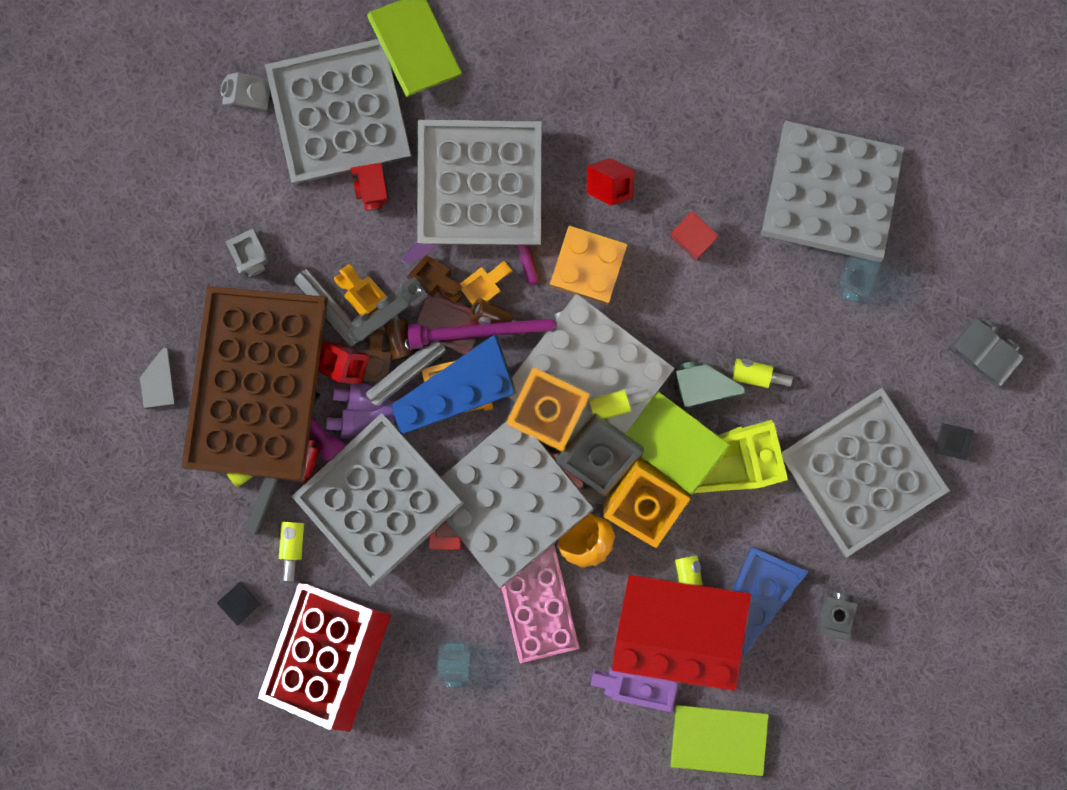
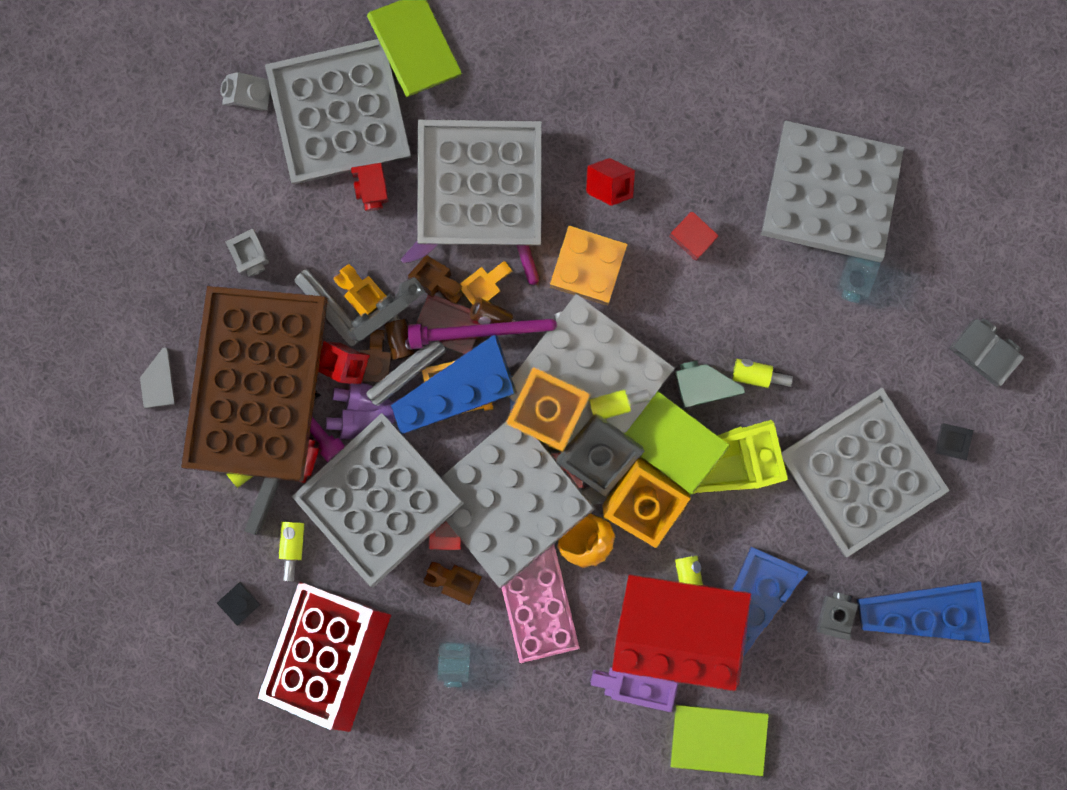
(457, 583): none -> reddish brown plate
(932, 612): none -> blue wing

